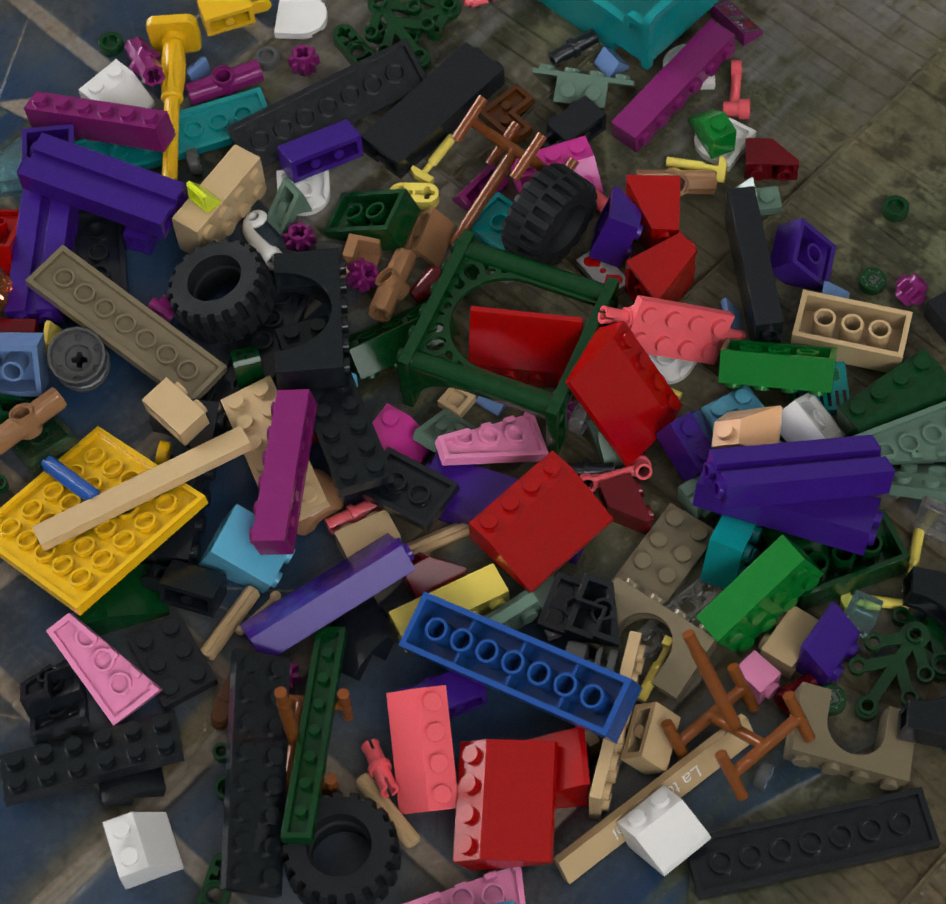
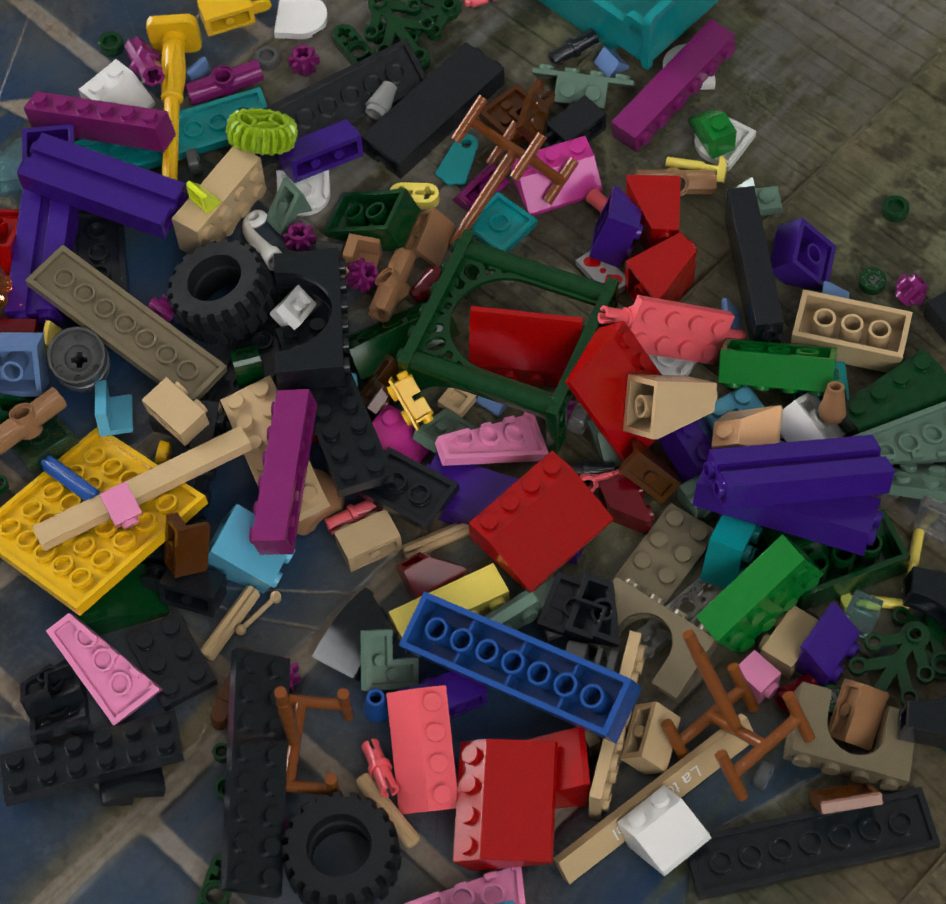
(113, 413): none -> medium azure panel
(121, 506): none -> bright pink brick
(139, 241): dark purple panel -> none
(142, 847): white slope -> none
(186, 546): none -> reddish brown panel
(261, 131): none -> lime gear
(293, 308): none -> white slope
(314, 736): dark green plate -> none
(329, 595): dark purple brick -> none
(375, 391): none -> reddish brown plate
(376, 711): none -> blue cone
(379, 667): none -> sand green plate
(381, 101): none -> light grey cone
(403, 391): none -> yellow hinge
(422, 175): light yellow piece -> none
(458, 162): none -> teal piece
(534, 111): none -> reddish brown hinge
(549, 215): black tyre -> none
(647, 686): light yellow piece -> none
(650, 472): none -> reddish brown panel
(665, 403): none -> tan slope
(735, 21): magenta slope -> none
(735, 106): coral brick -> none
(768, 161): dark red slope -> none
(833, 405): none -> medium nougat cone
(845, 797): none -> dark orange tile
(857, 714): none -> medium nougat panel

